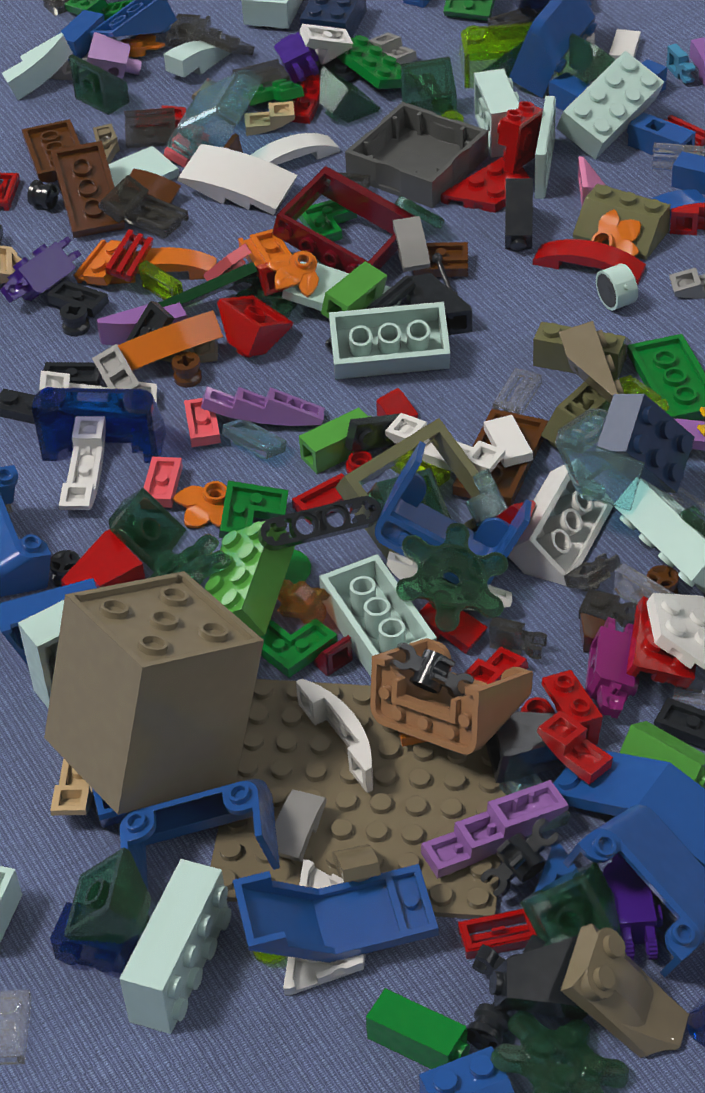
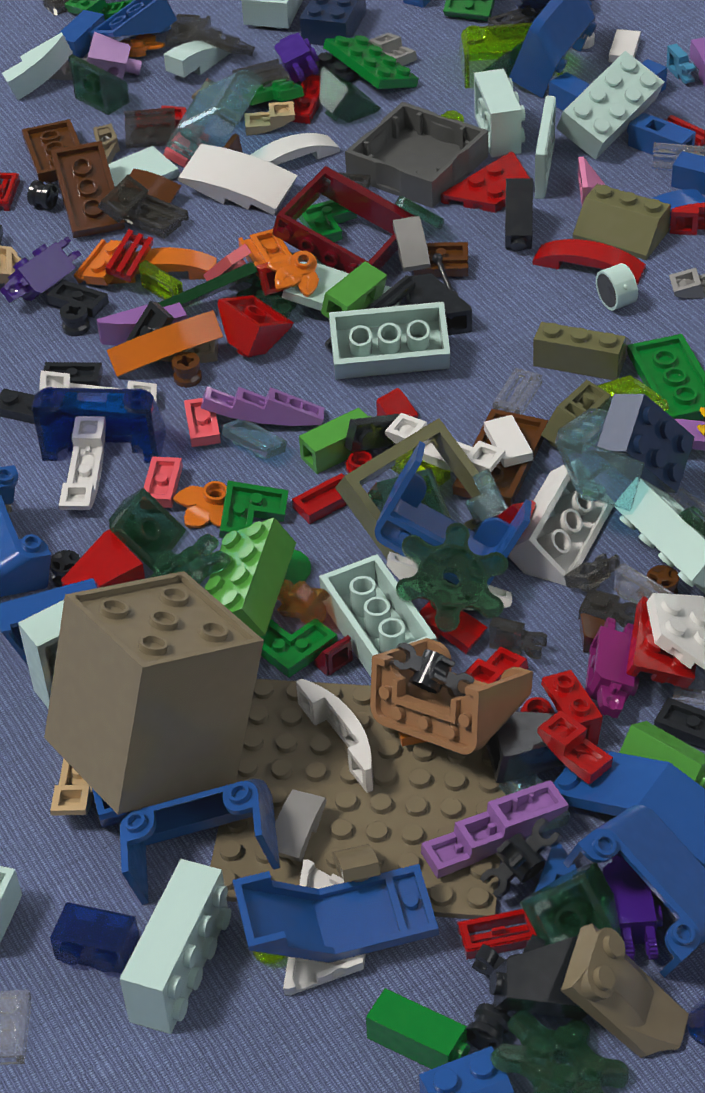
(109, 902): slope -> none
(115, 369): light grey slope -> none
(318, 518): black beam -> none
(326, 41): white slope -> none
(429, 85): clear green slope -> none
(520, 135): red plate -> none
(587, 59): clear green slope -> none
(587, 360): dark tan slope -> none
(619, 233): orange plate -> none

